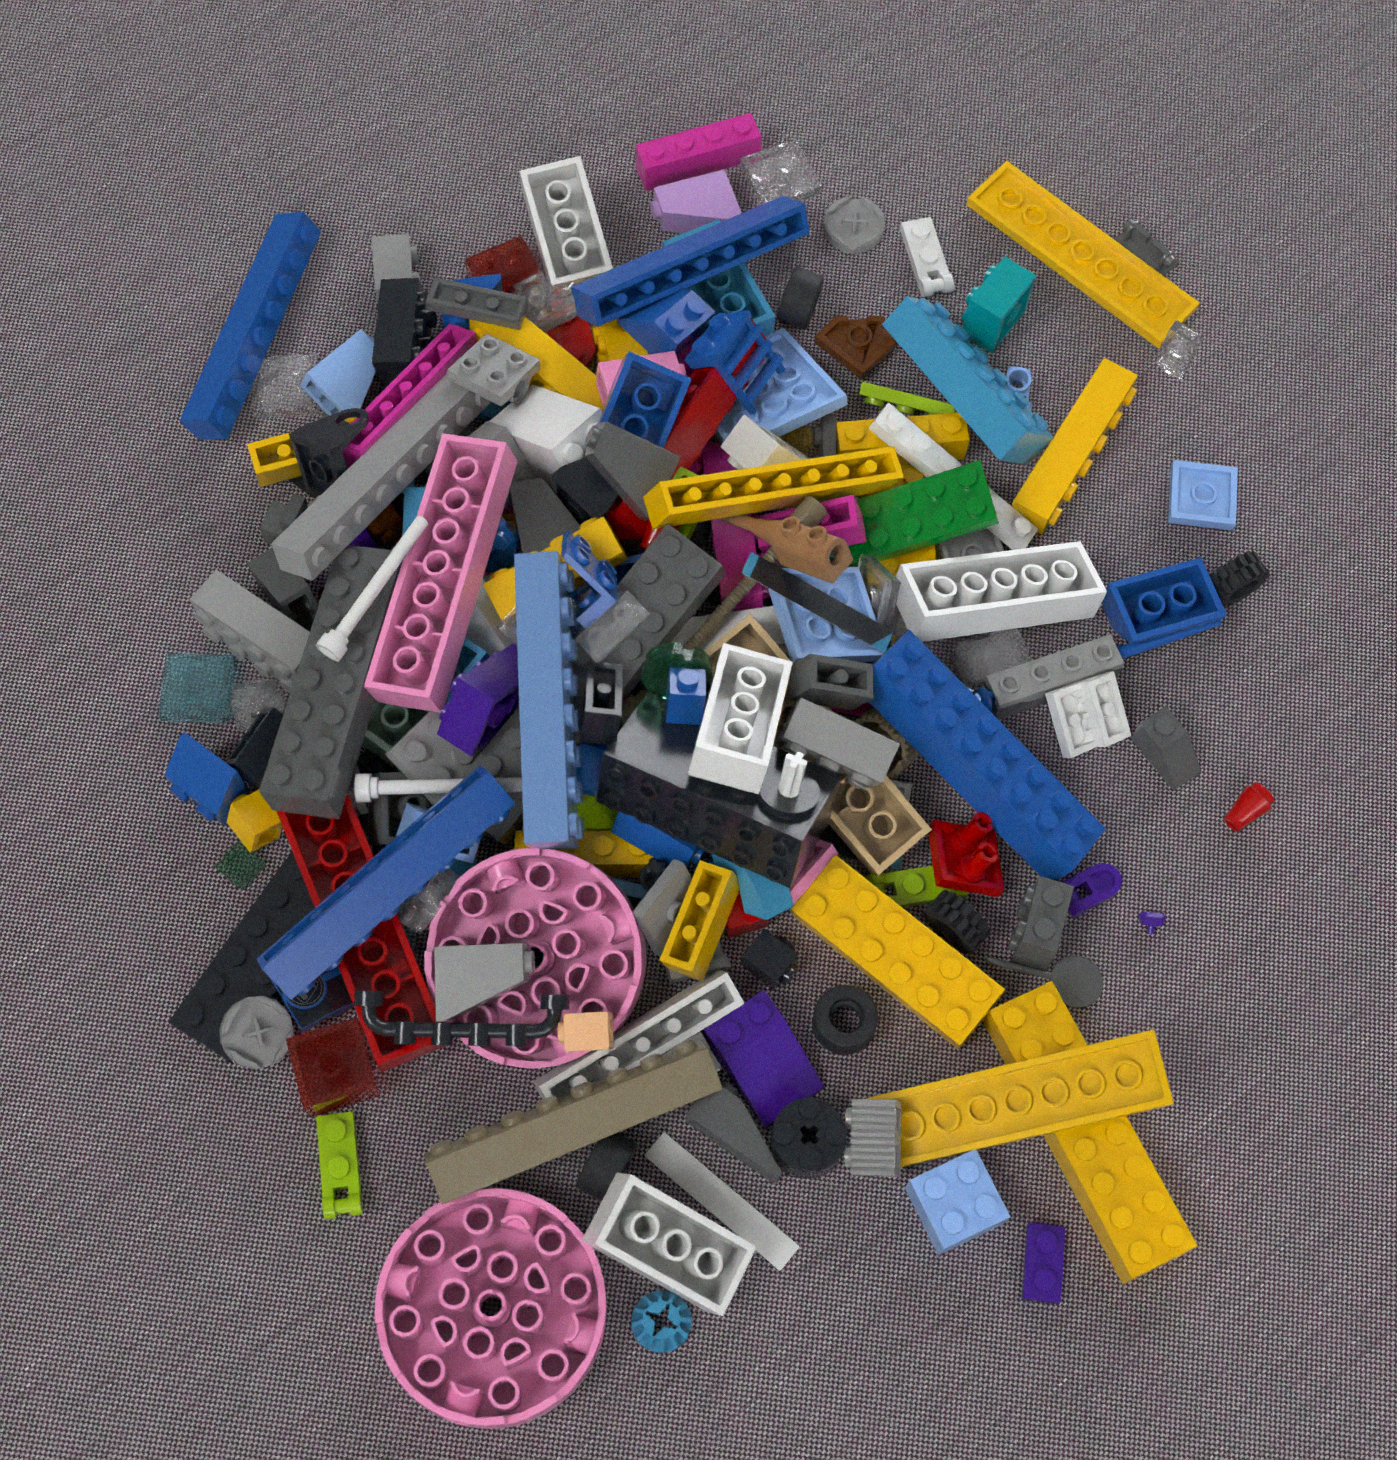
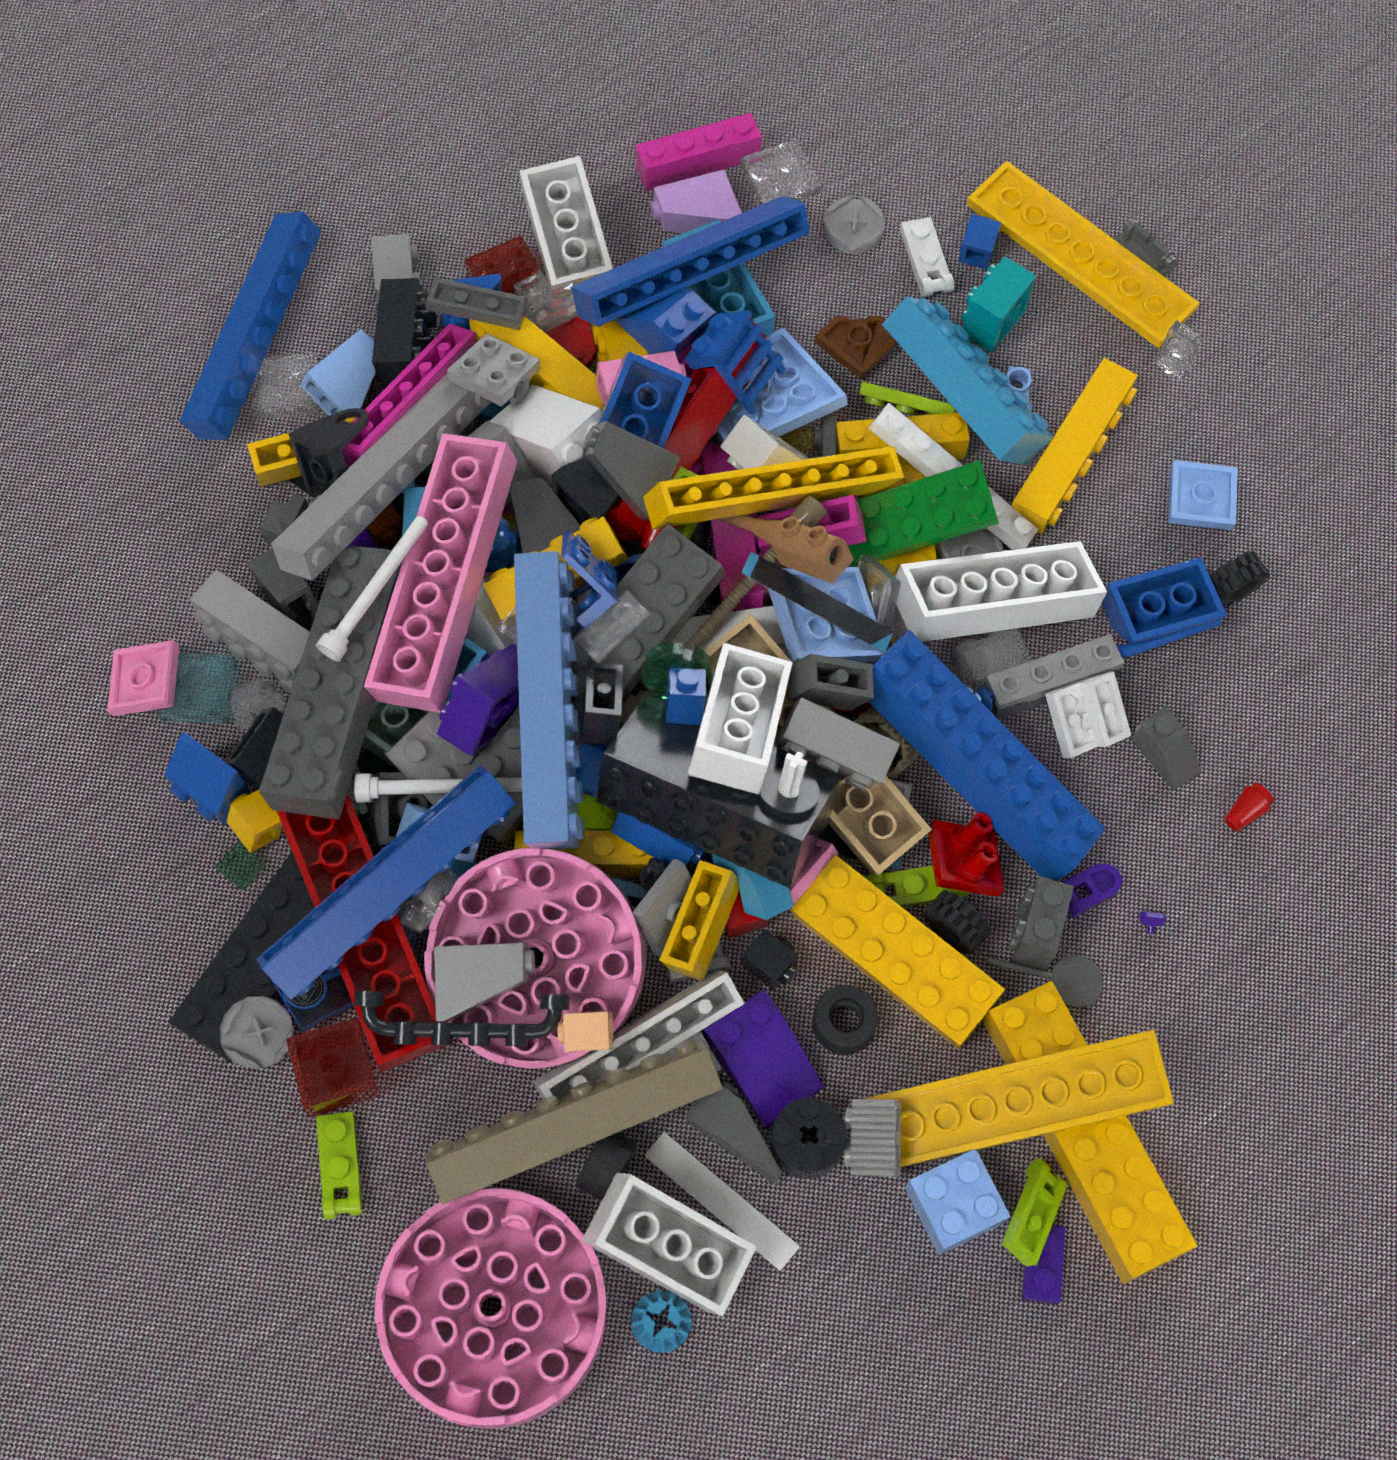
(143, 678): none -> bright pink tile
(800, 297): black tyre -> none
(979, 241): none -> blue brick
(1034, 1213): none -> lime plate

